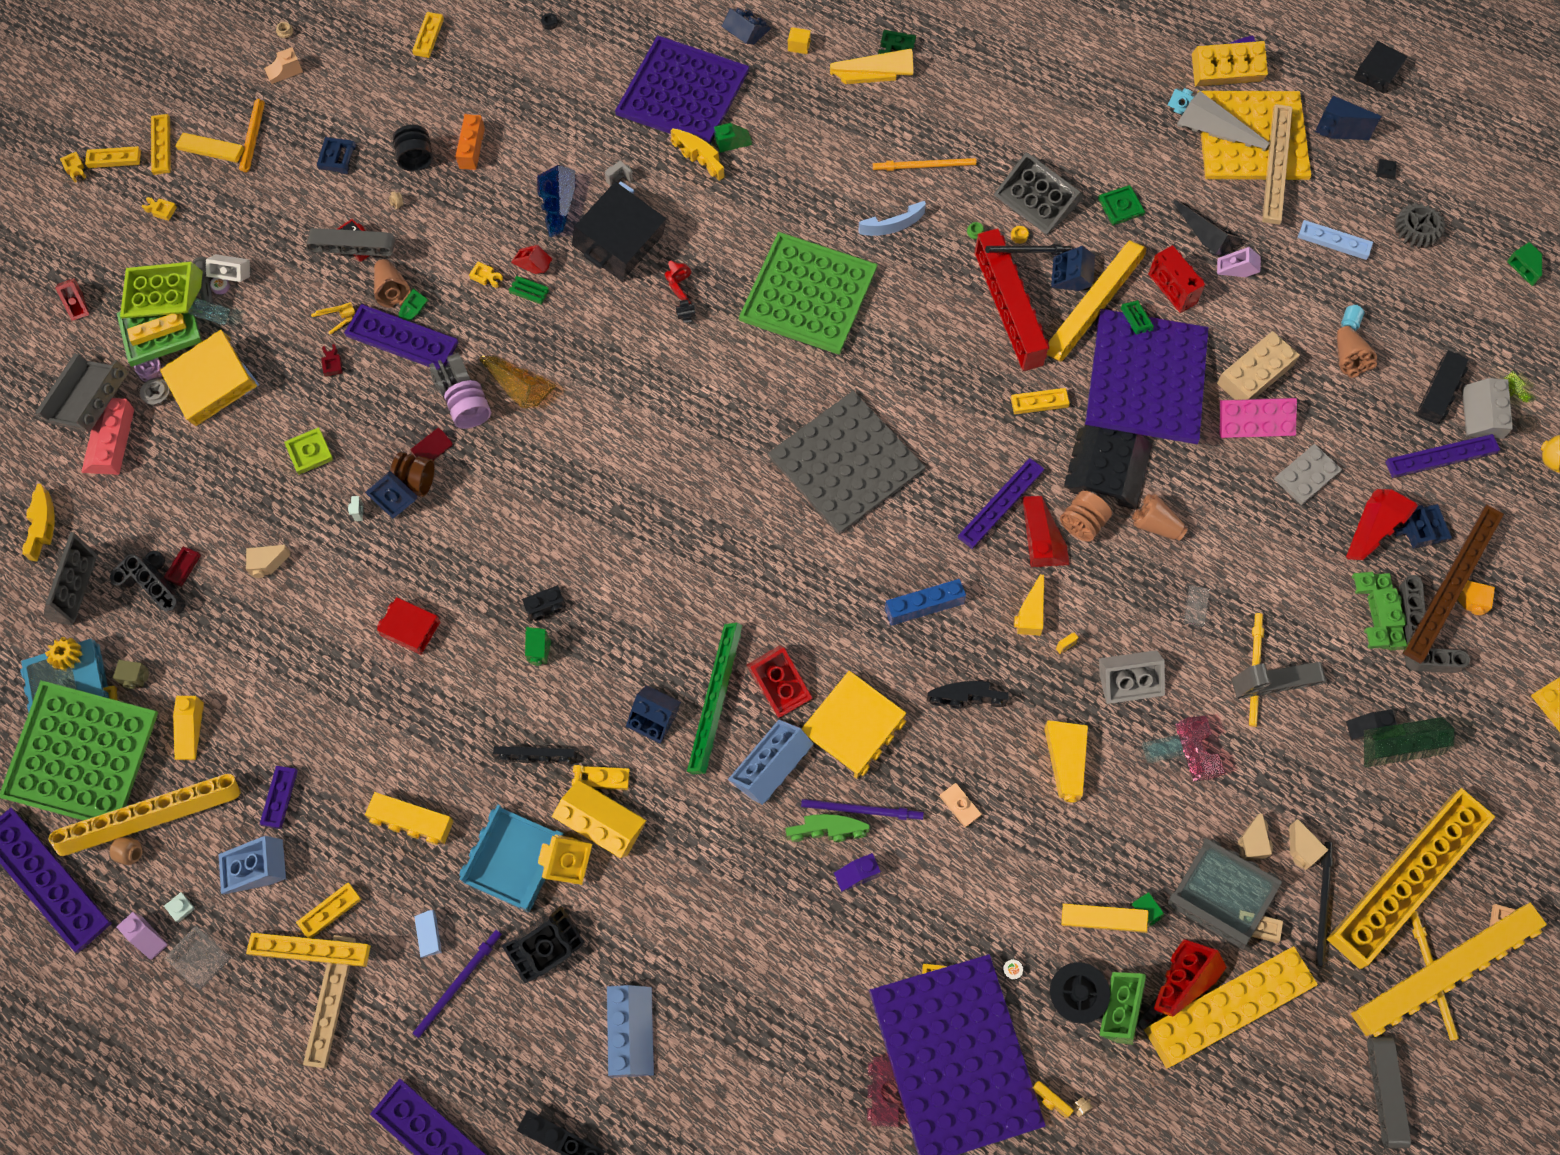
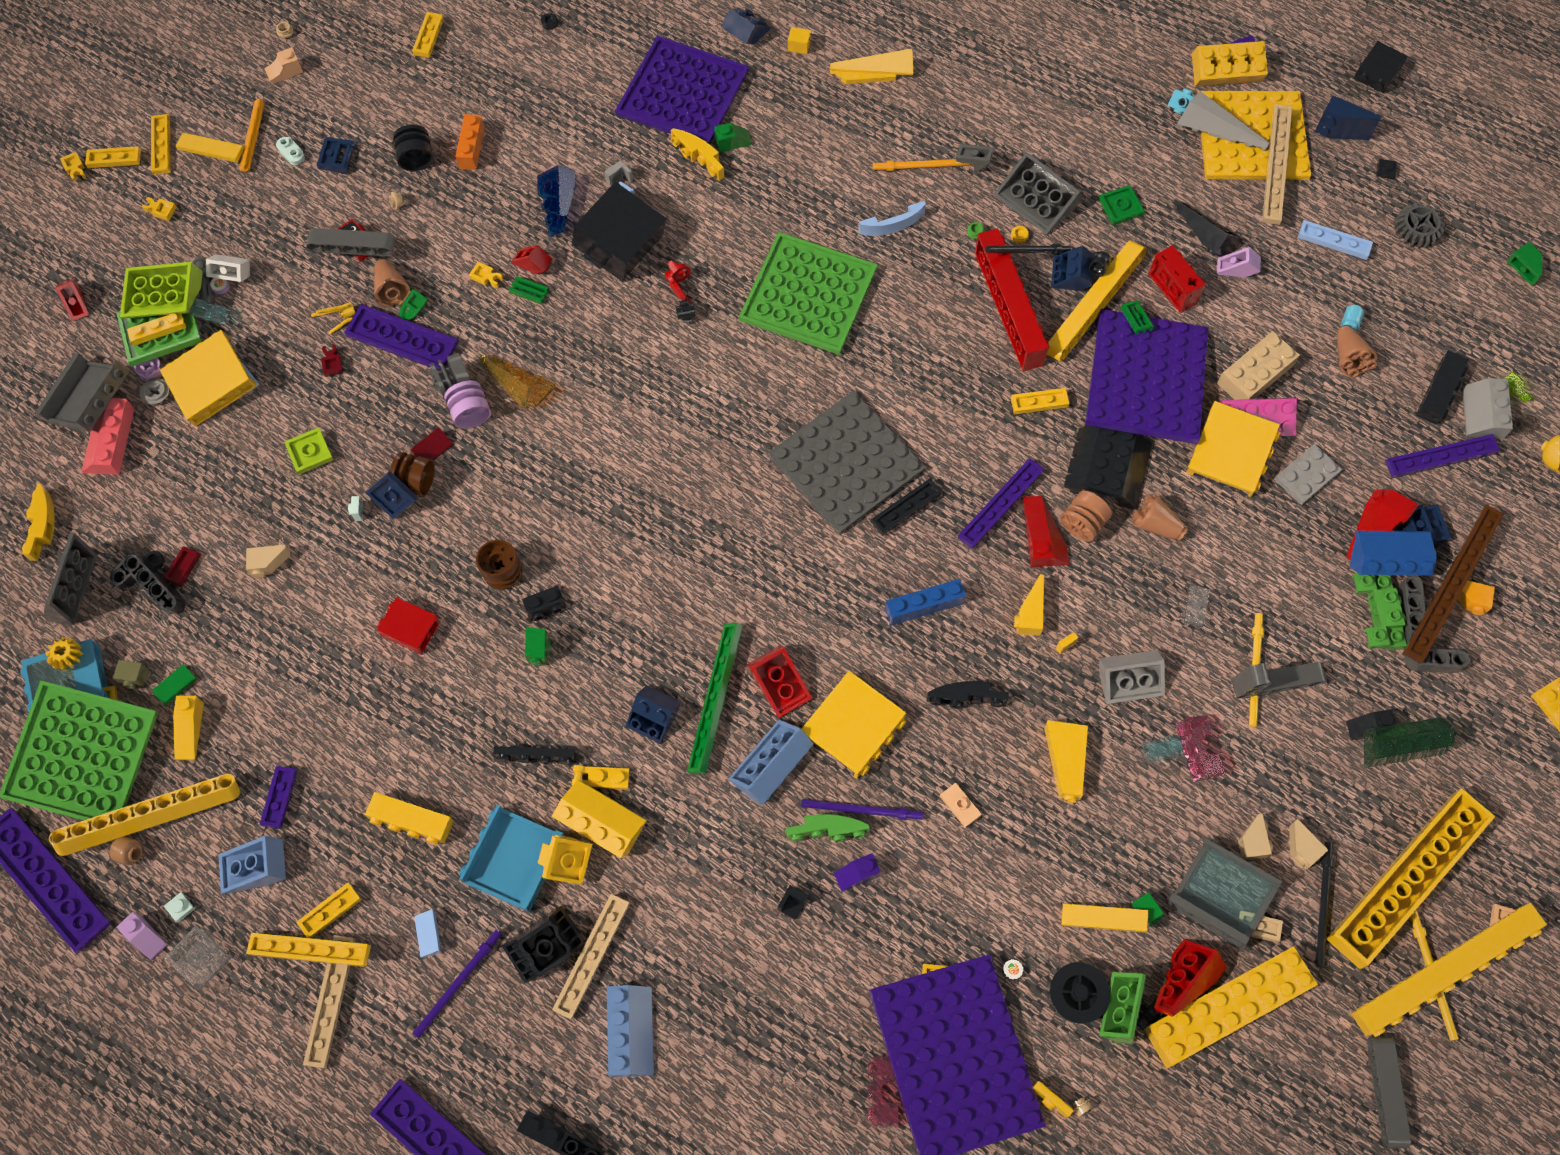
(174, 685): none -> green tile
(288, 148): none -> light aqua plate
(499, 564): none -> reddish brown wheel
(591, 957): none -> tan plate
(792, 902): none -> black panel
(896, 41): dark green plate -> none
(906, 506): none -> black plate
(977, 155): none -> dark grey slope
(1100, 263): none -> black wheel
(1234, 448): none -> yellow panel
(1393, 553): none -> blue slope

